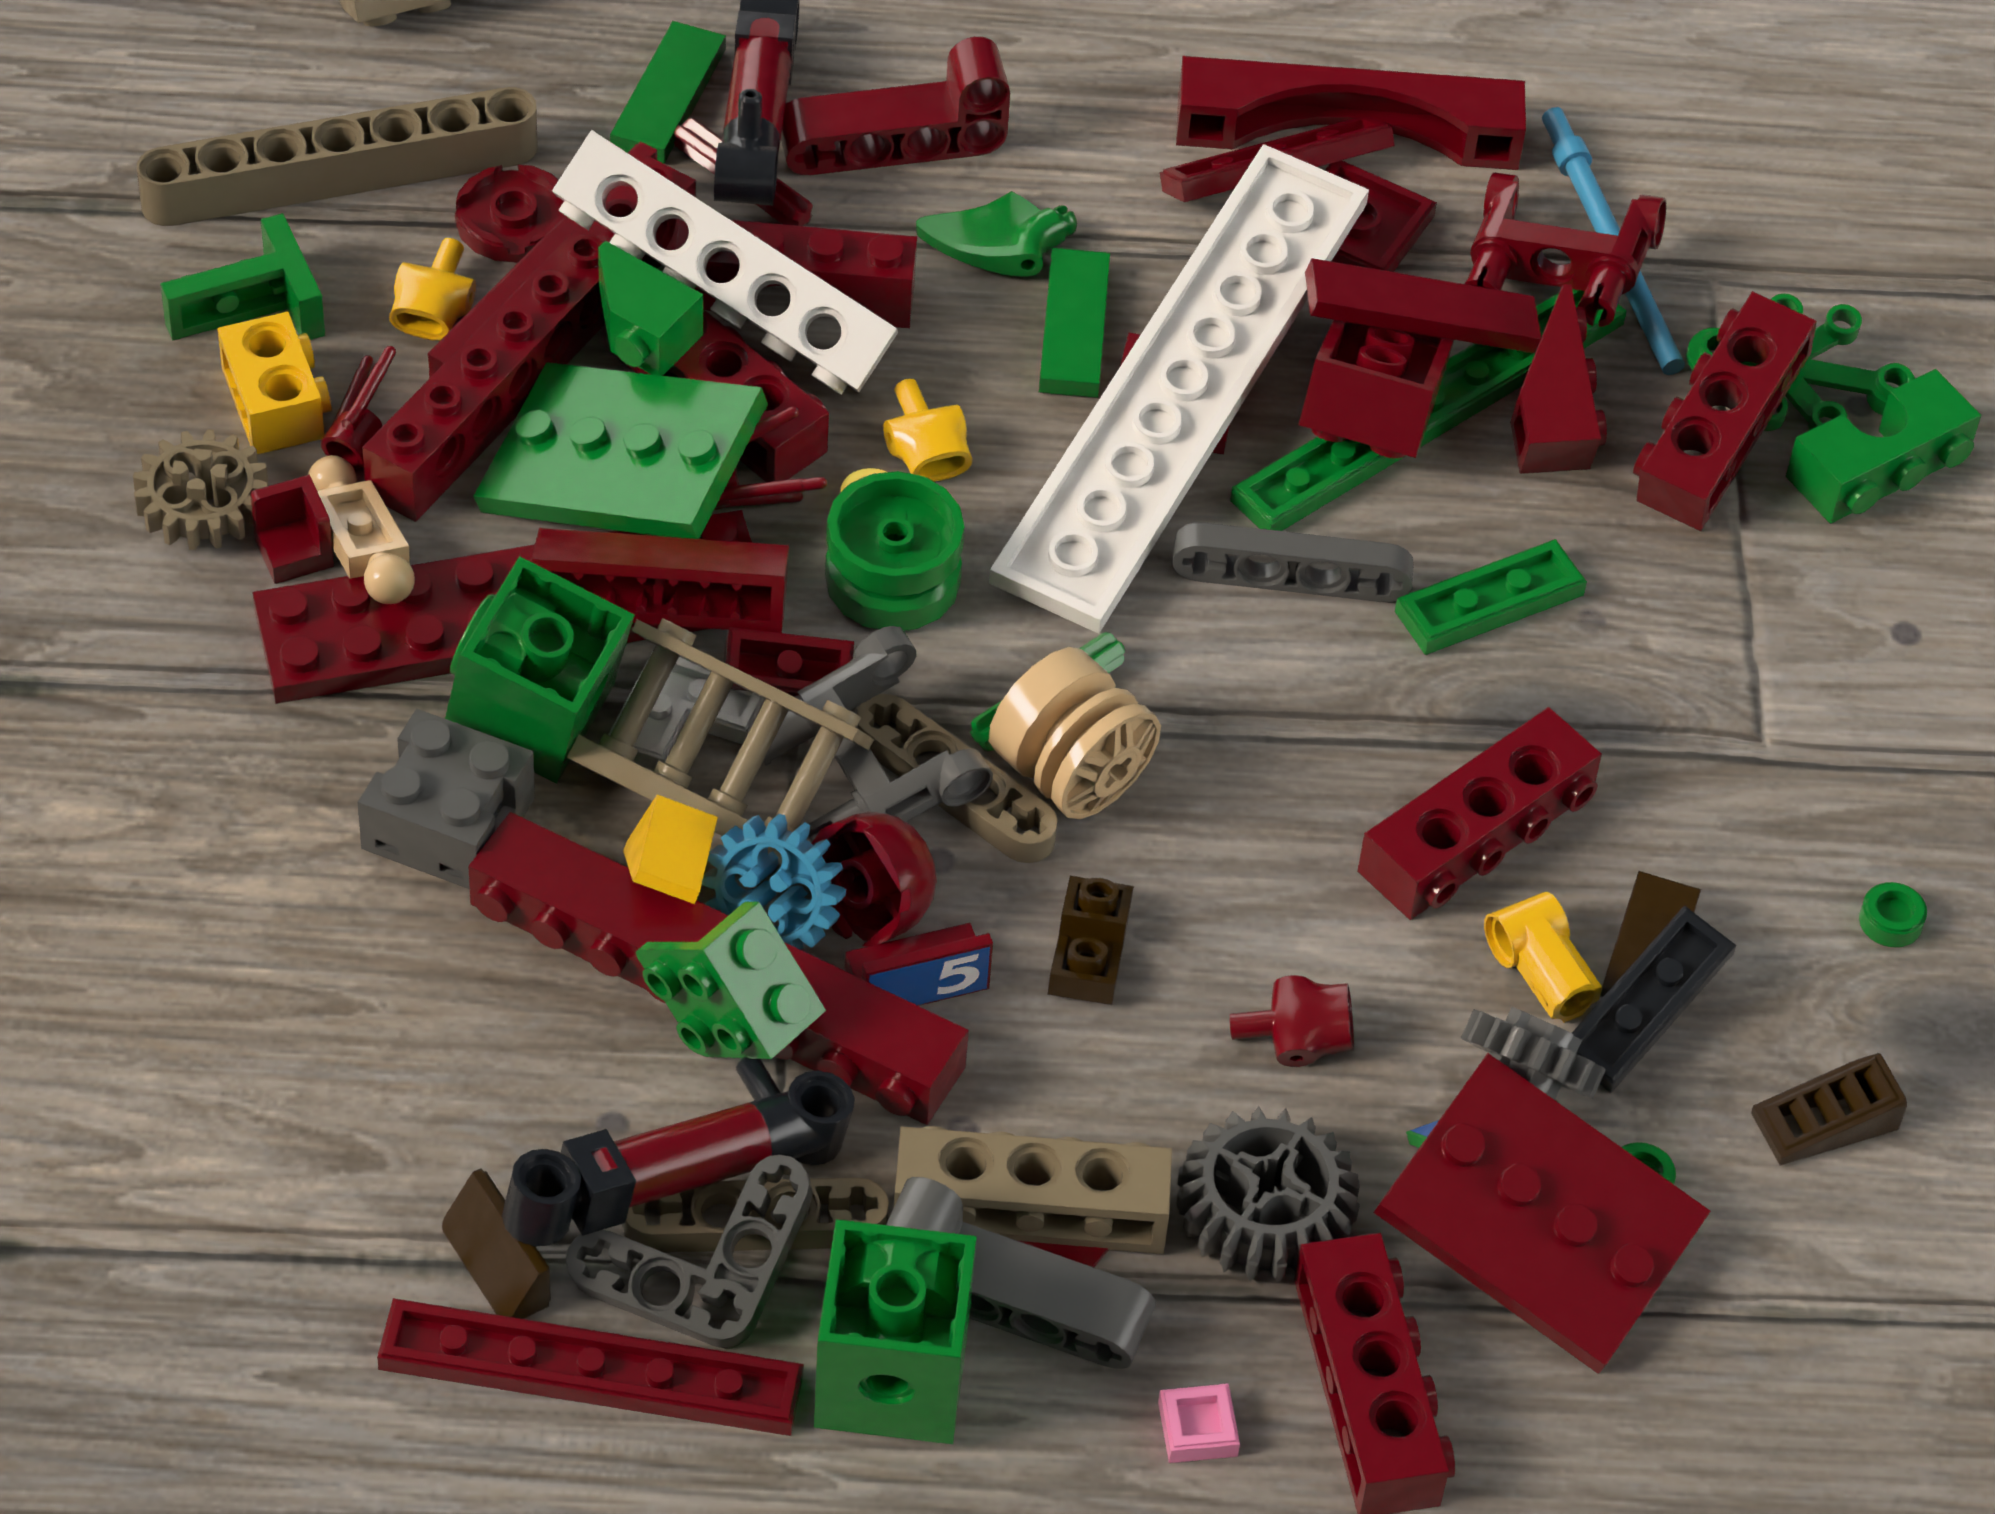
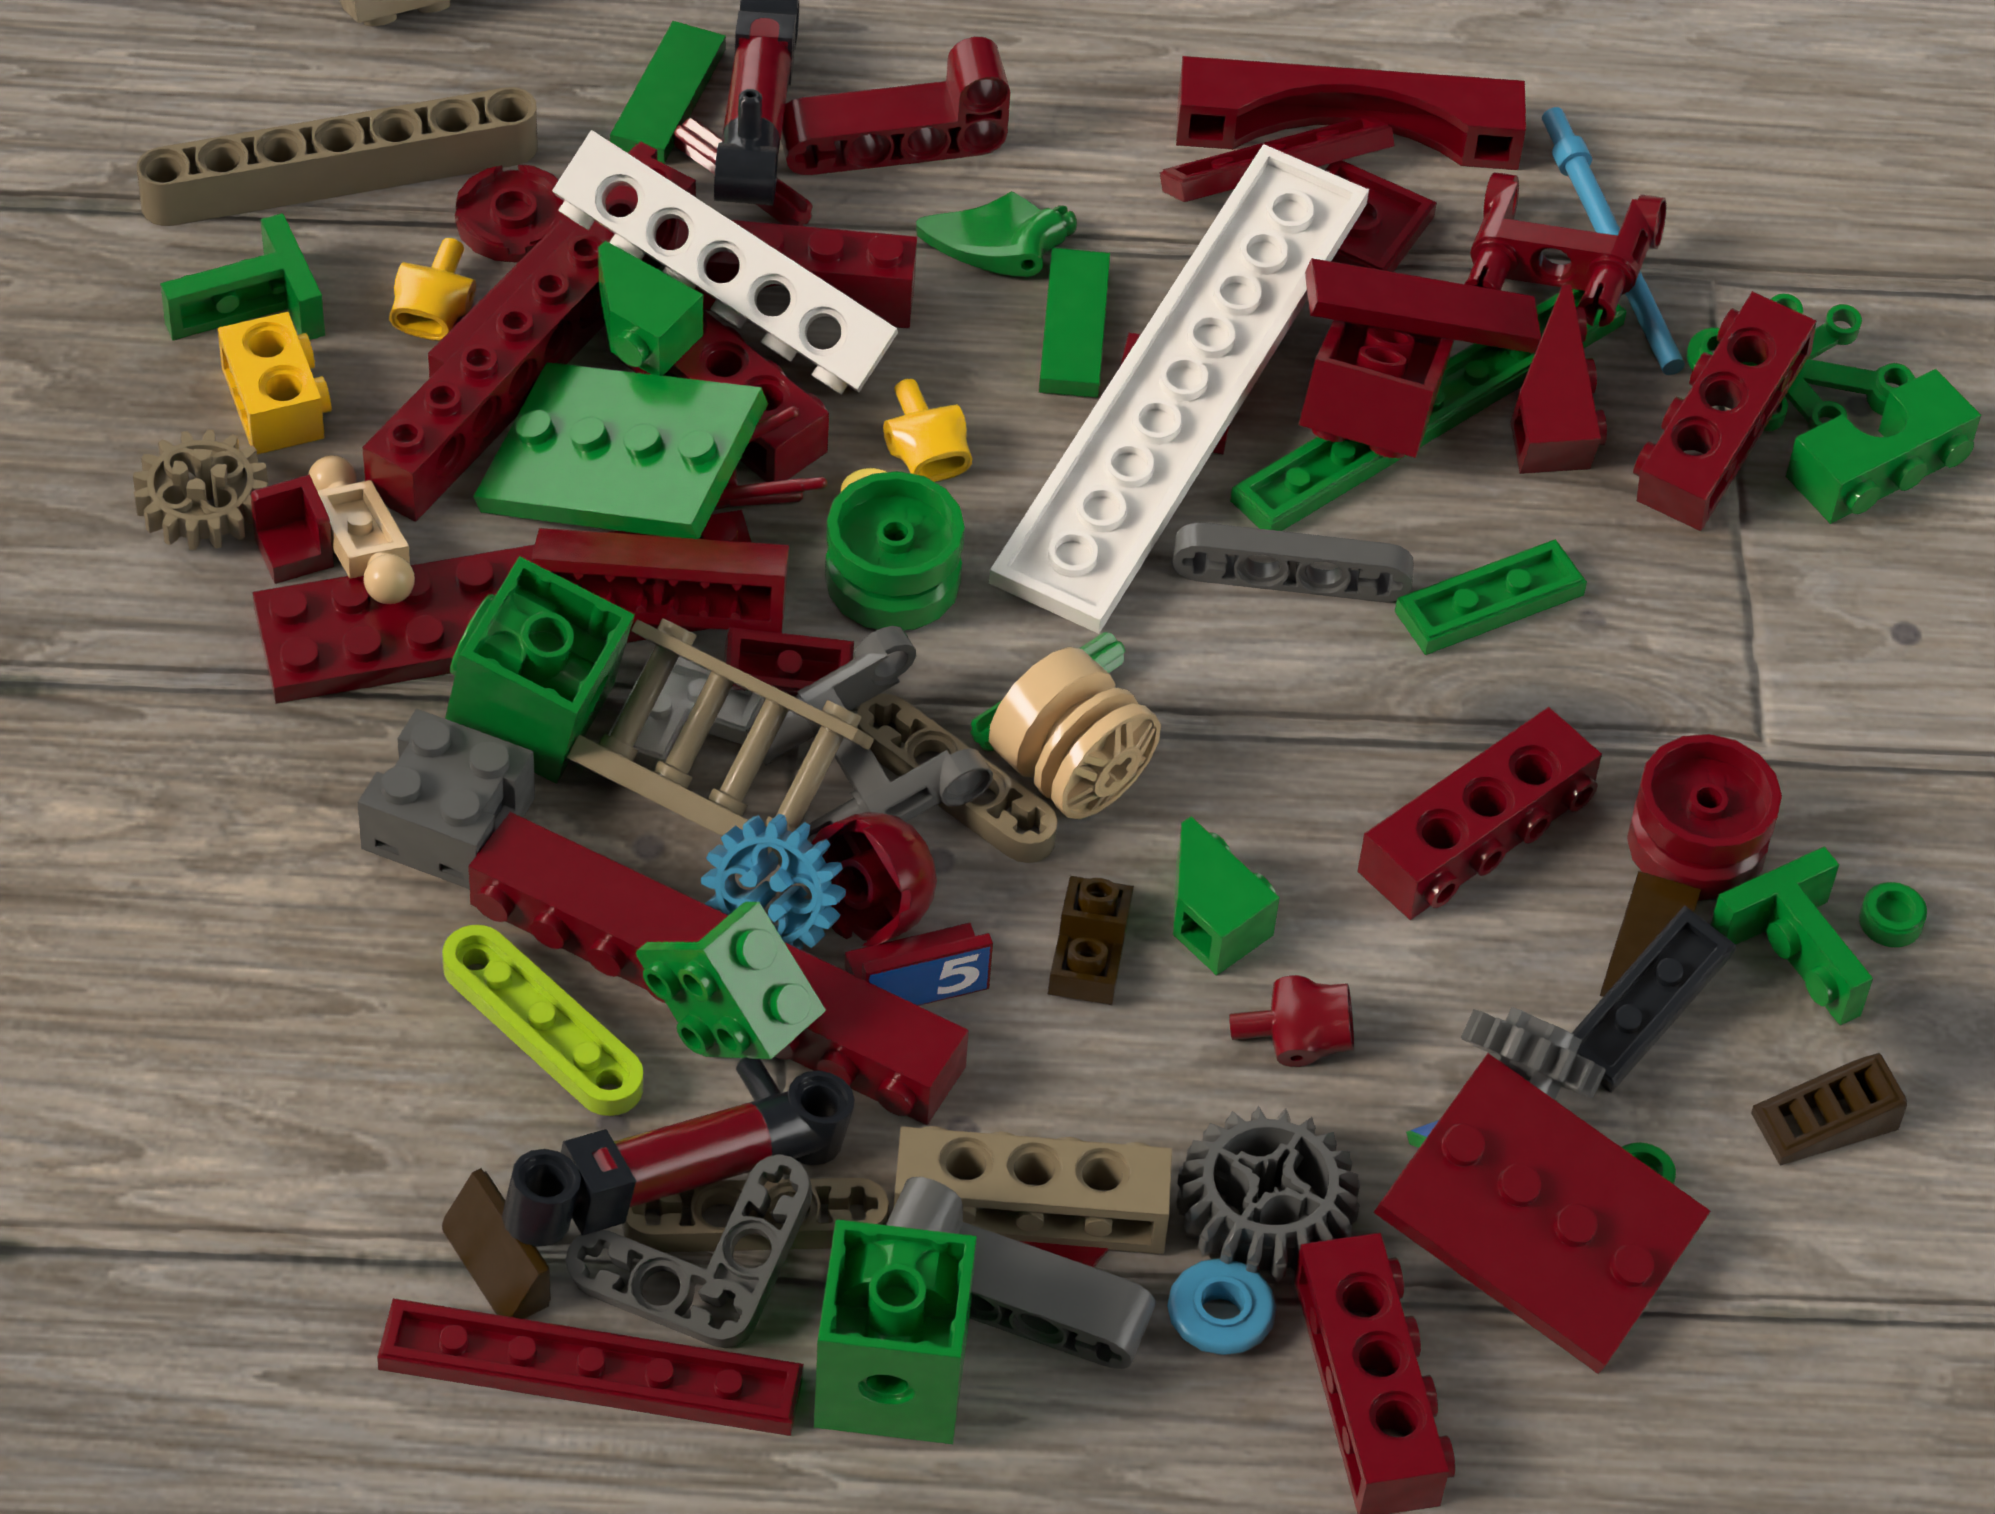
(354, 422): dark red plant -> none
(543, 1020): none -> lime plate
(671, 848): yellow slope -> none
(1198, 1423): bright pink tile -> none
(1218, 901): none -> green slope
(1228, 1282): none -> dark azure piece
(1538, 942): yellow piece -> none
(1704, 813): none -> dark red wheel
(1786, 909): none -> green bracket

